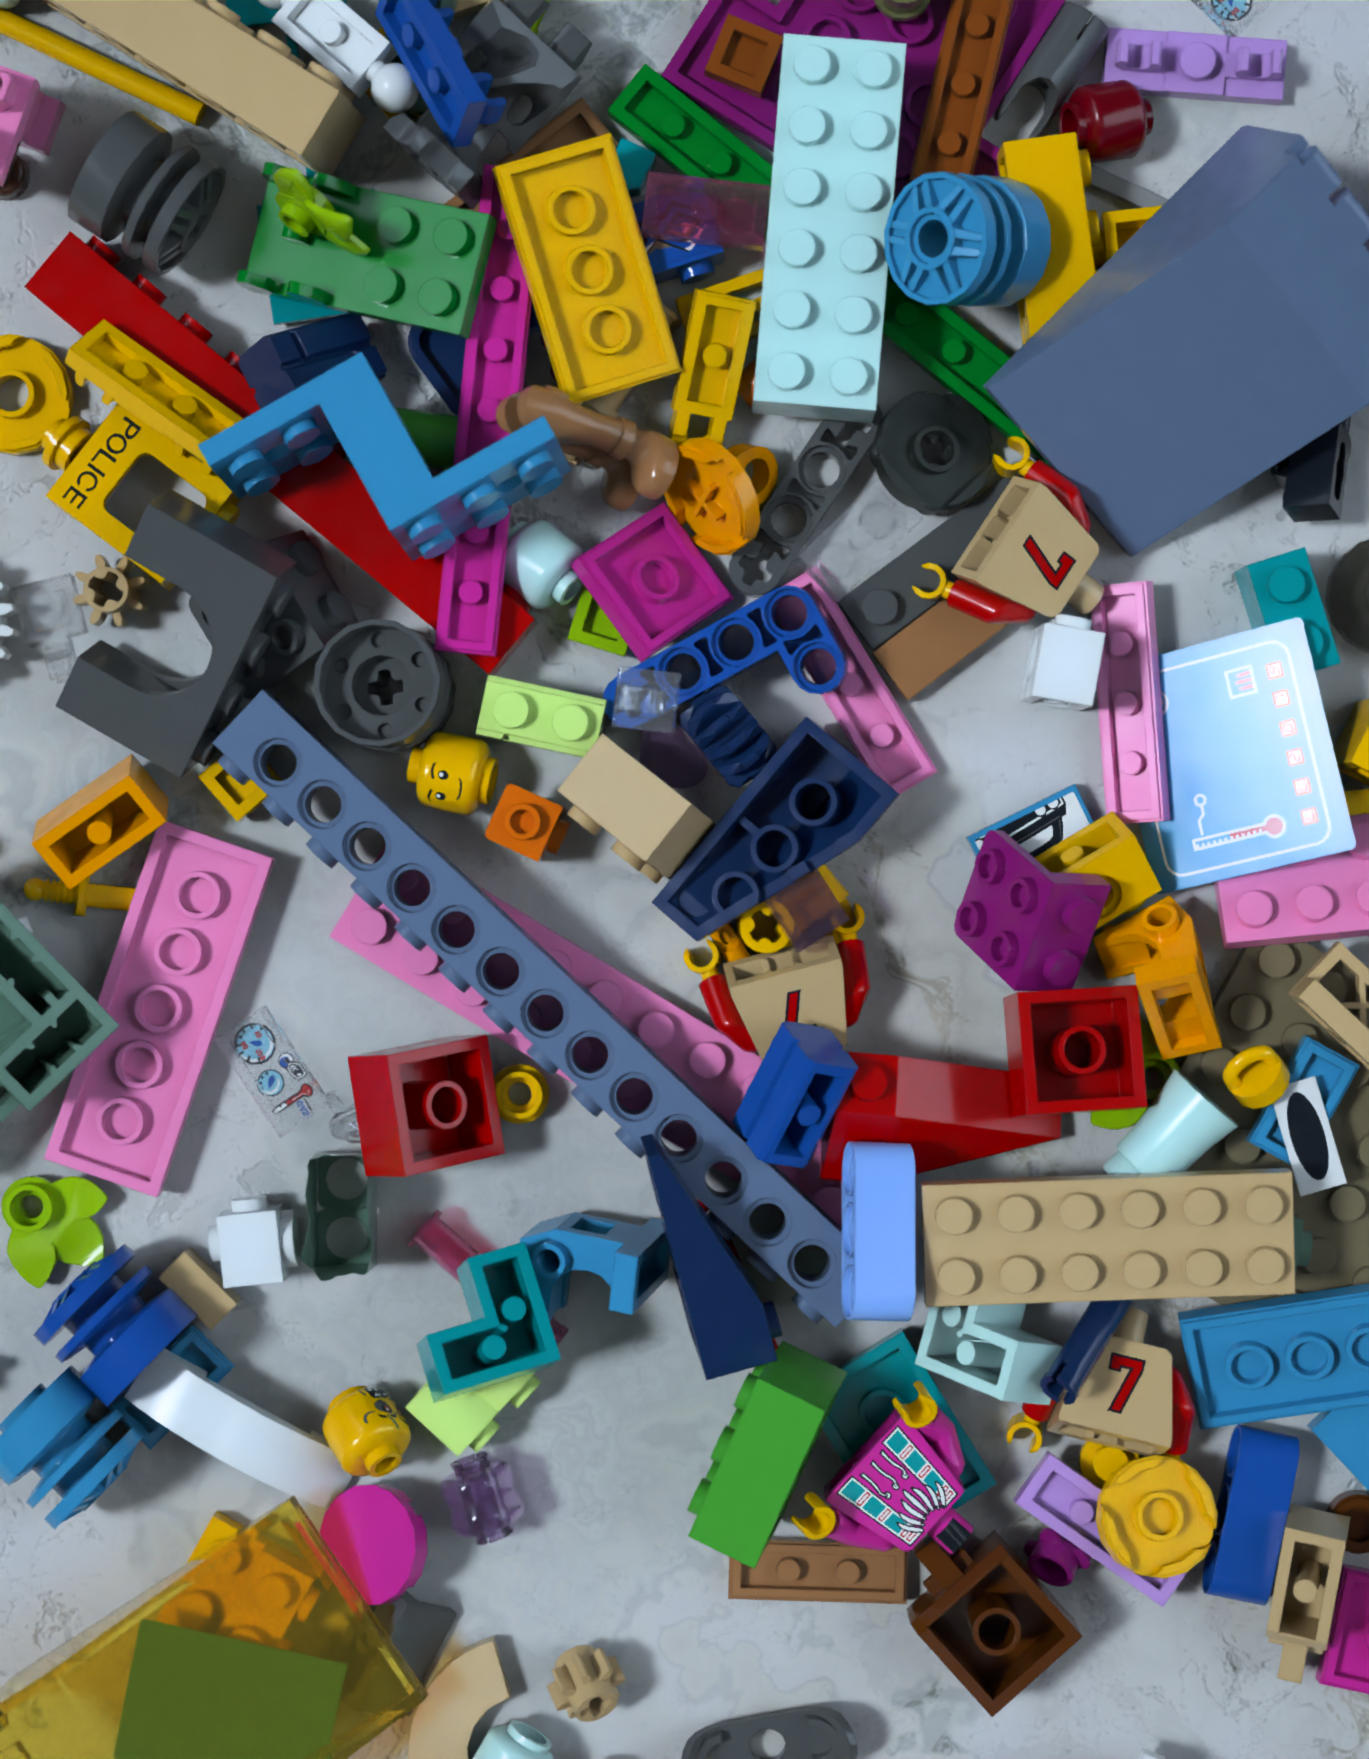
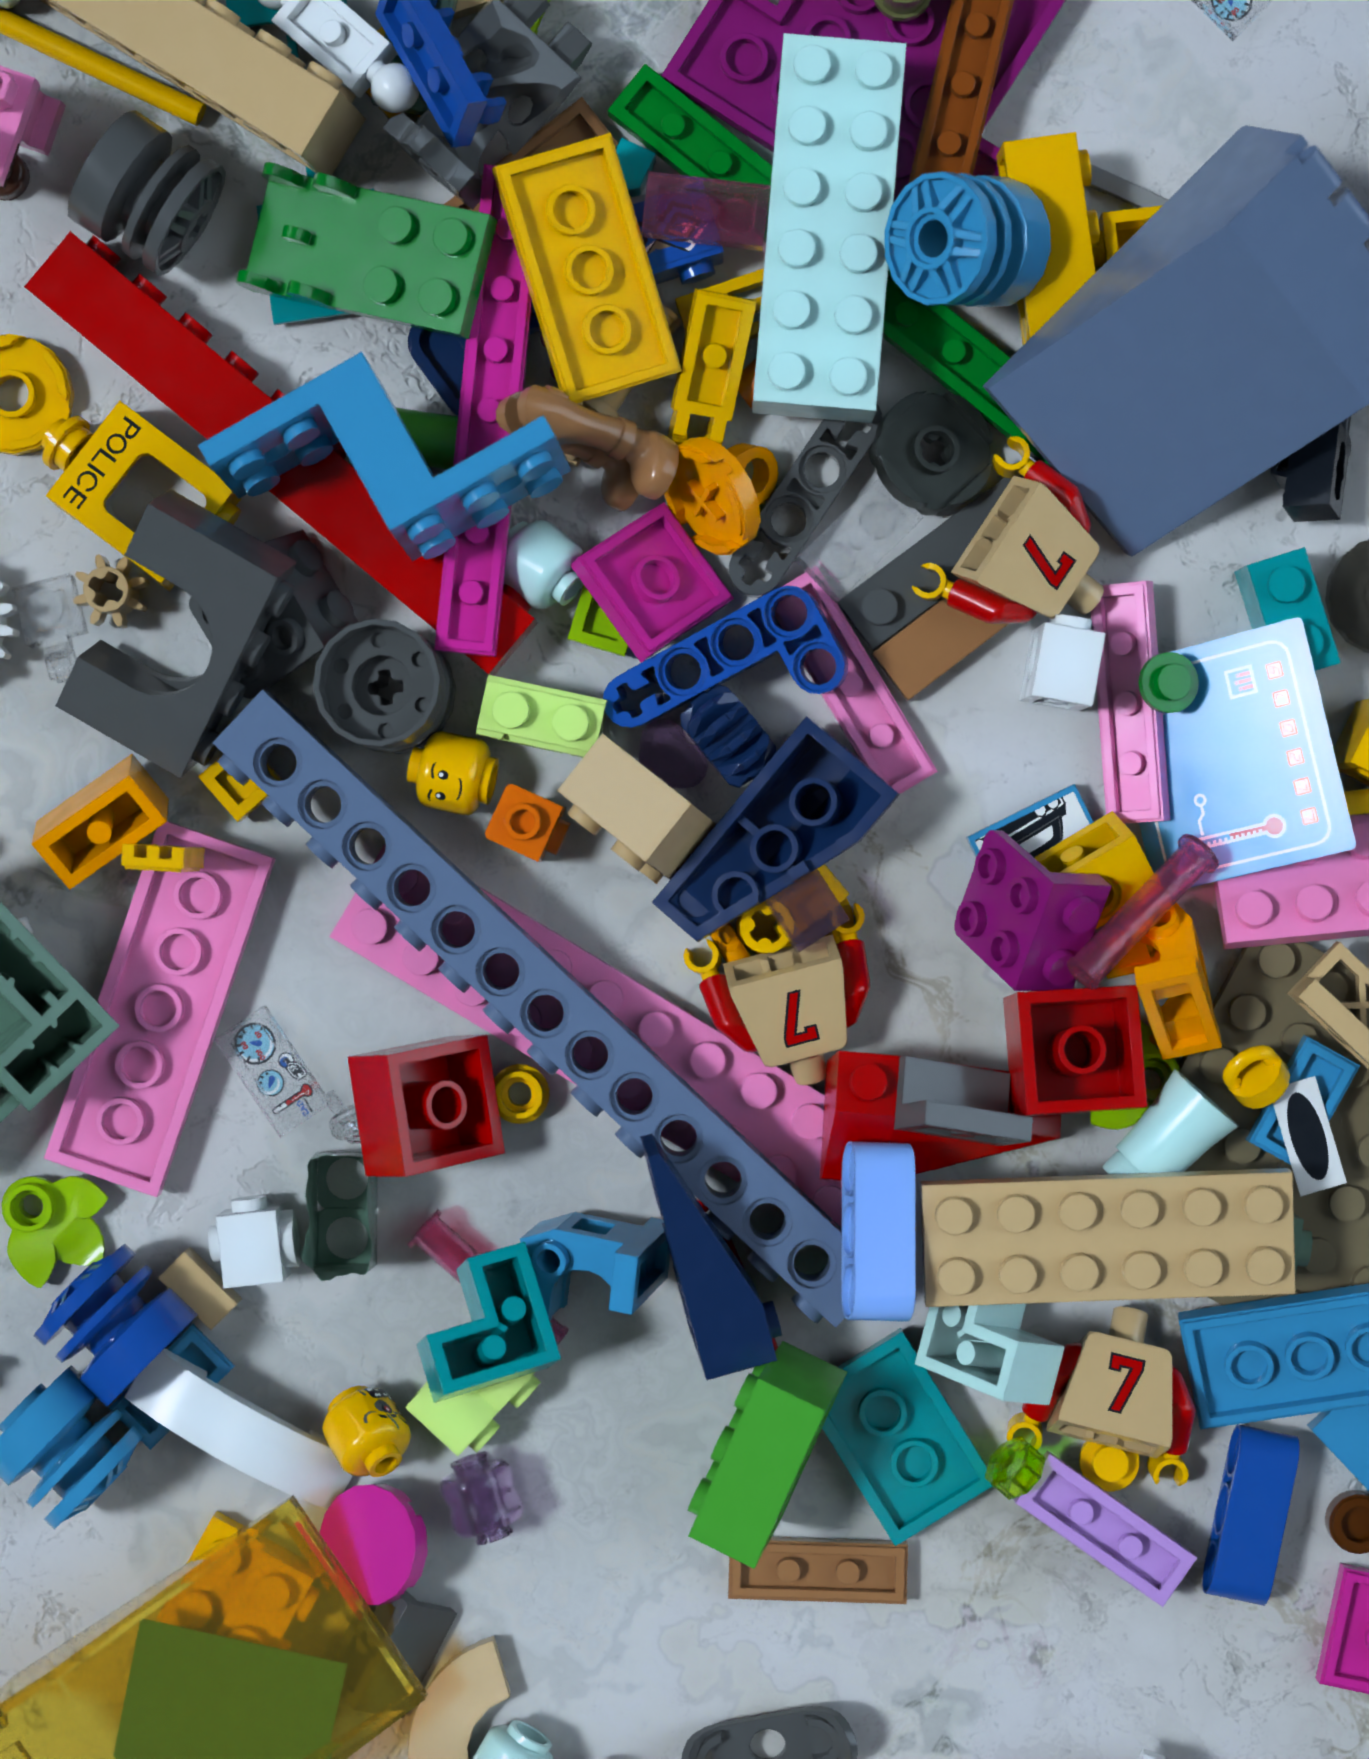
(82, 895): yellow piece -> none
(149, 389): yellow plate -> none
(162, 857): none -> yellow tile
(300, 354): dark blue brick -> none
(309, 211): lime plate -> none
(586, 1683): tan gear -> none
(646, 699): clear tile -> none
(744, 56): dark orange plate -> none
(794, 1094): blue brick -> none
(896, 1485): torso -> none
(957, 1103): none -> dark grey panel
(989, 1619): reddish brown hinge -> none
(1015, 1467): none -> clear neon green tile
(1055, 1558): magenta plate -> none
(1058, 60): dark grey piece -> none
(1083, 1349): dark blue pin -> none
(1108, 120): dark red head -> none
(1142, 911): none -> clear pink pin
(1156, 1516): yellow tile -> none
(1168, 682): none -> green plate
(1197, 65): lavender plate -> none
(1306, 1586): tan hinge -> none

